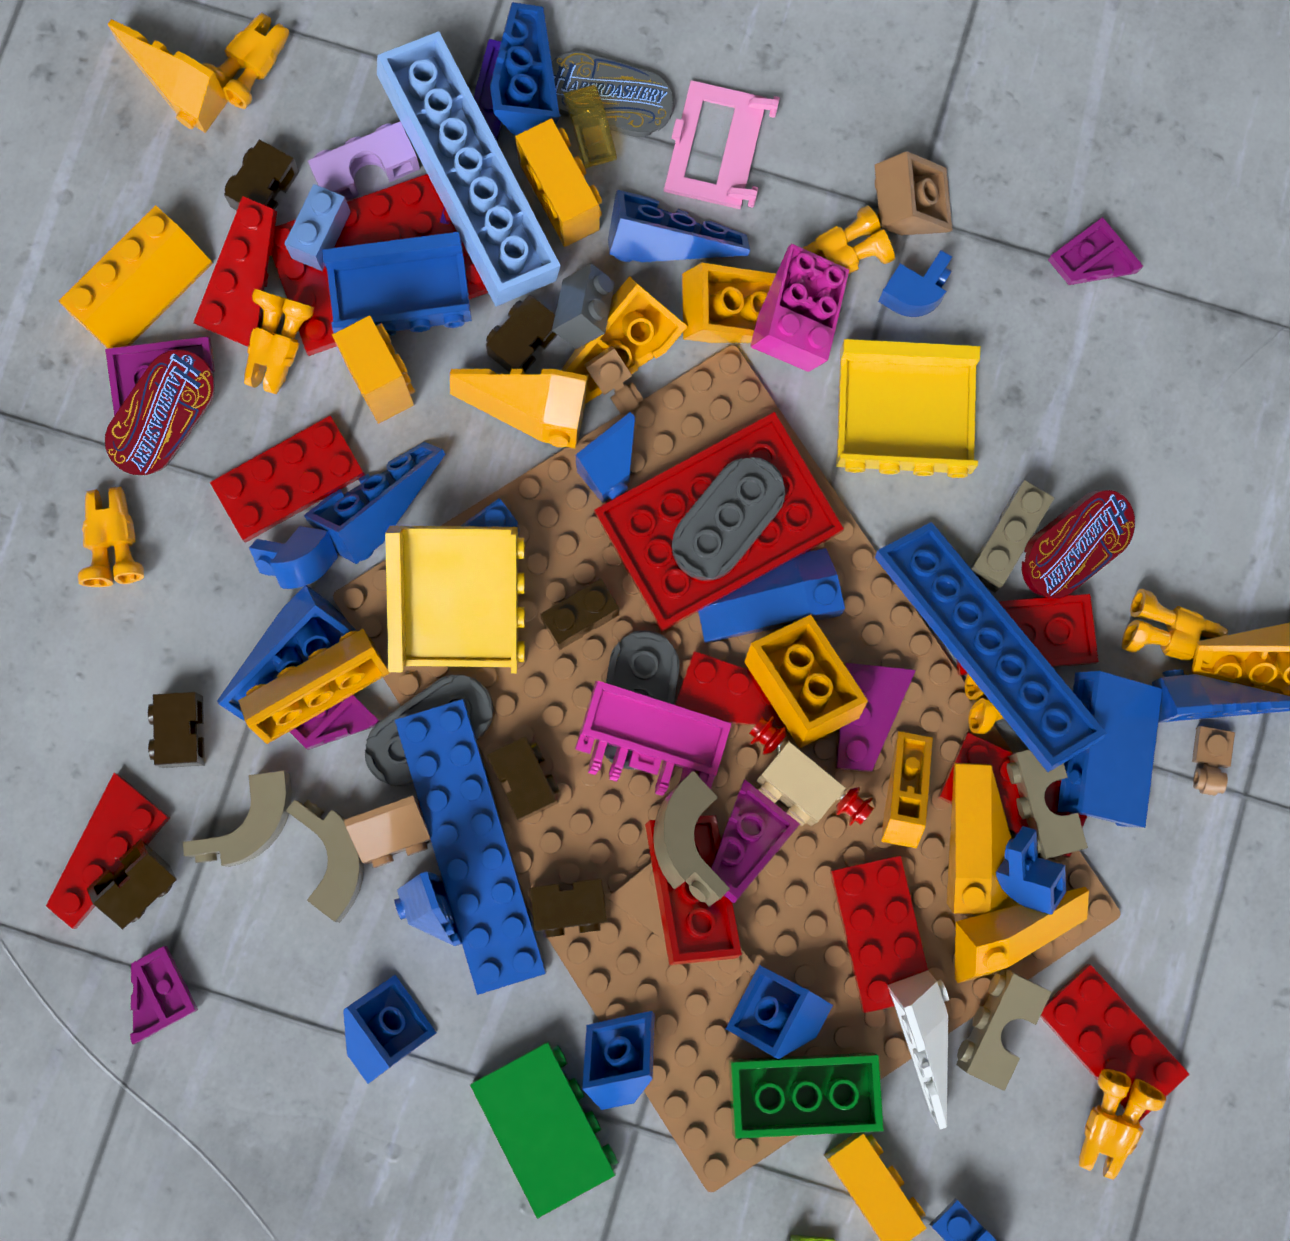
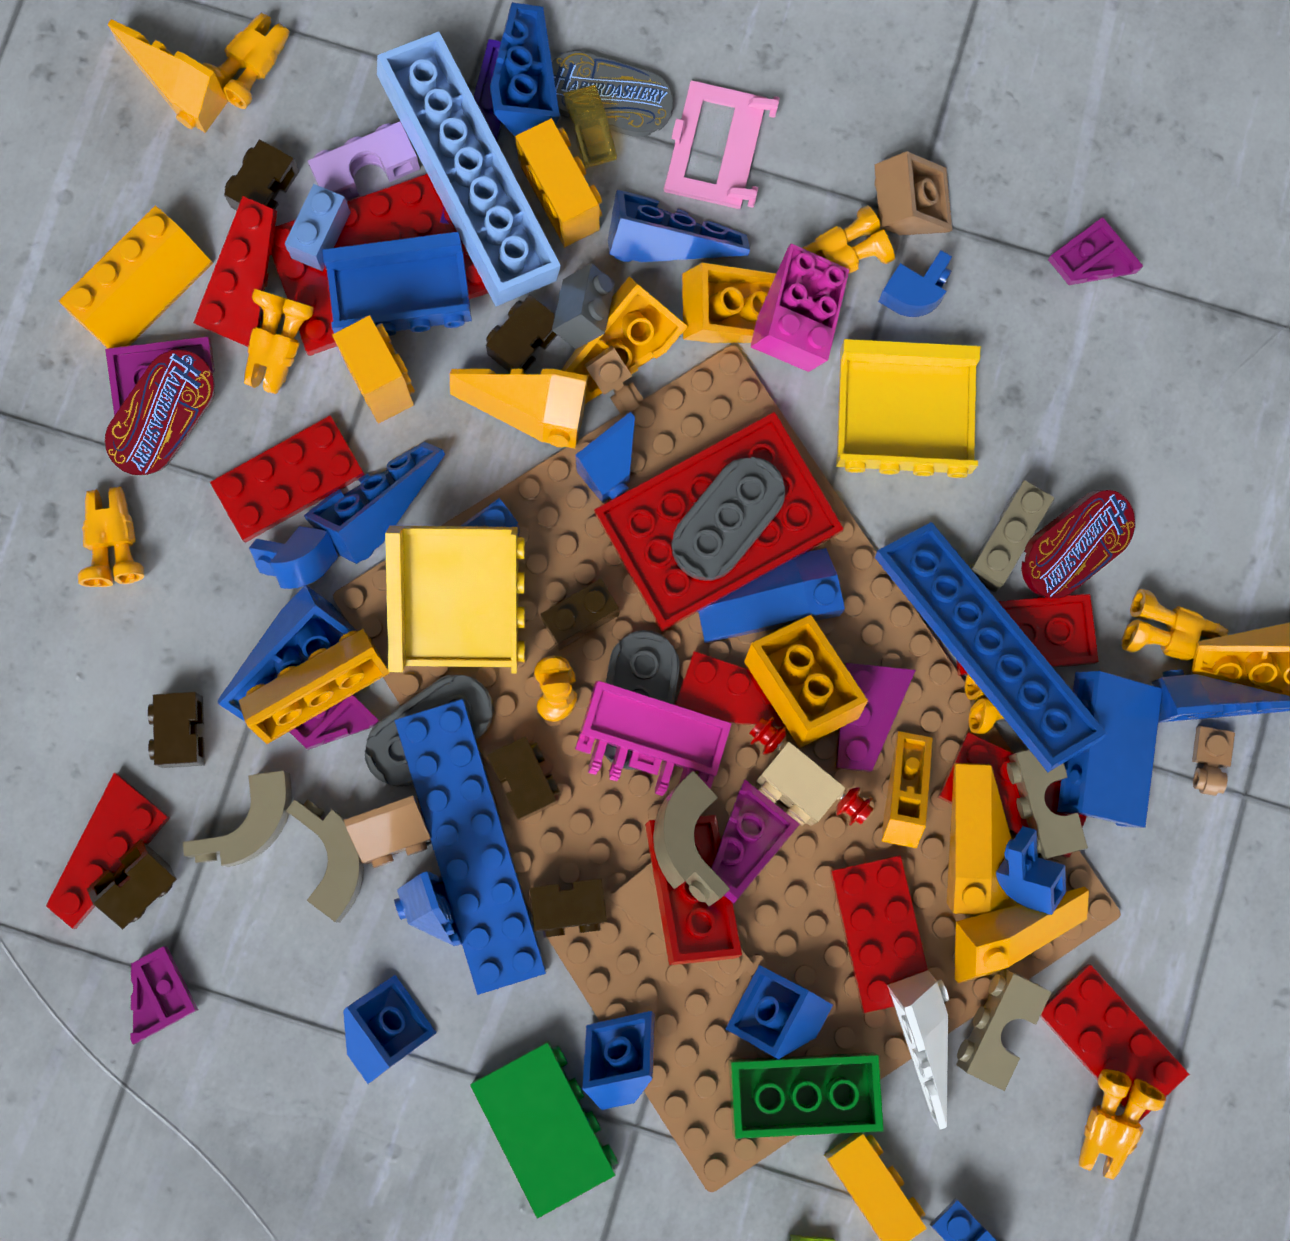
(556, 684): none -> light orange piece

